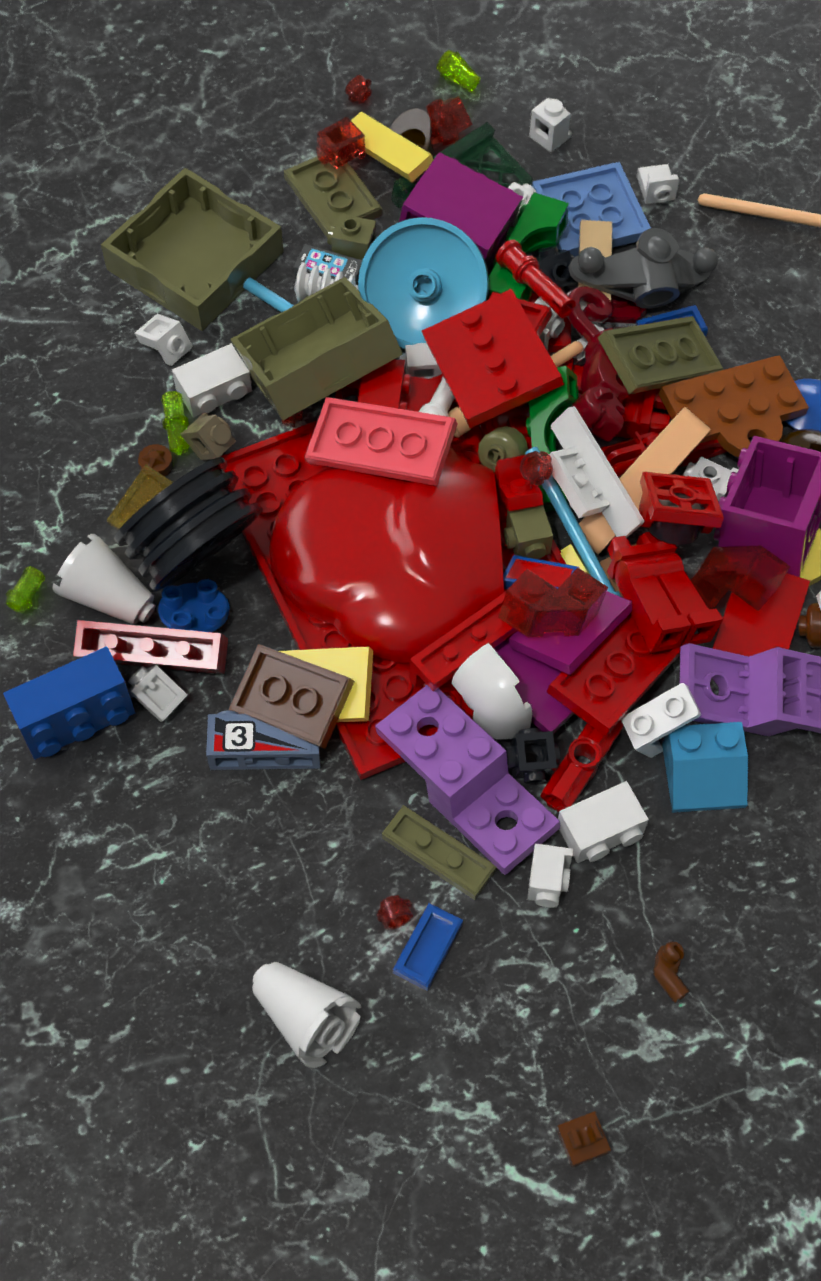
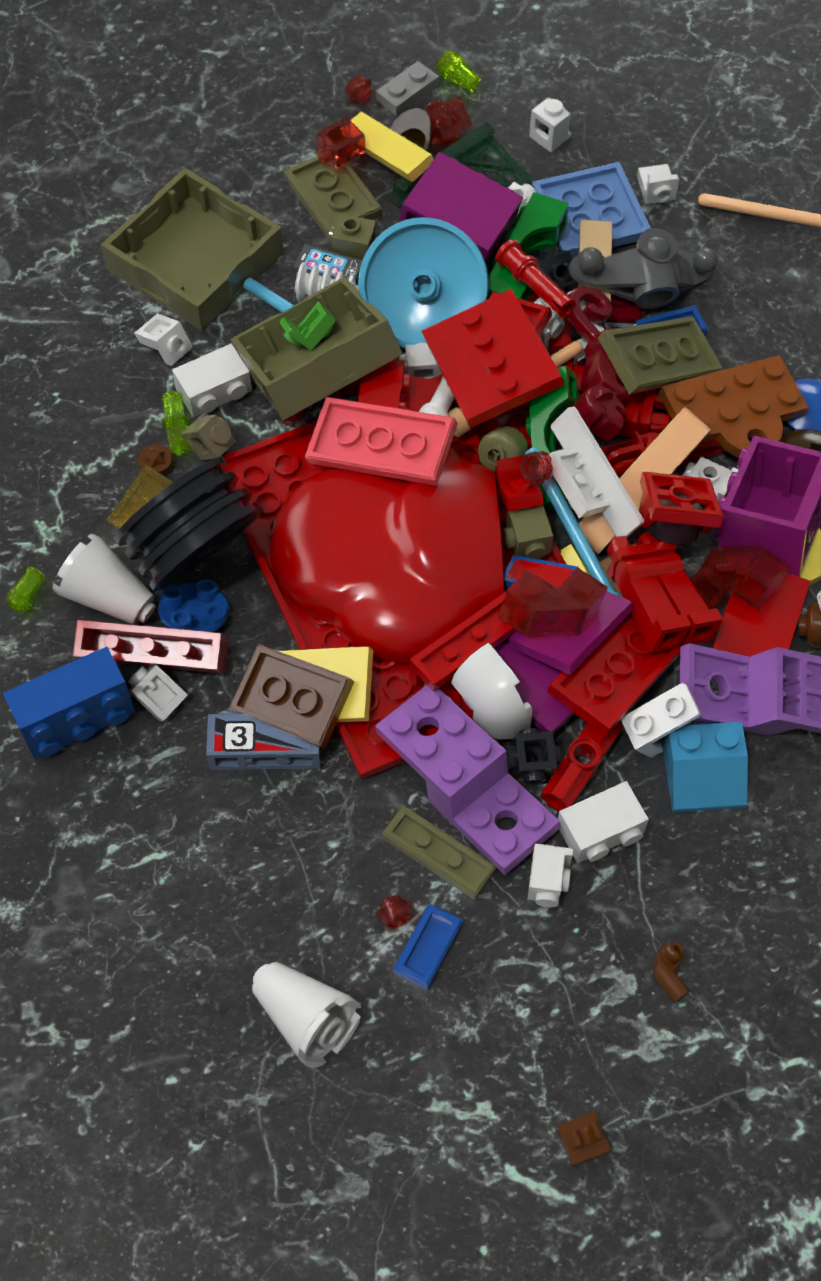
(312, 329): none -> bright green bracket
(407, 88): none -> light grey plate

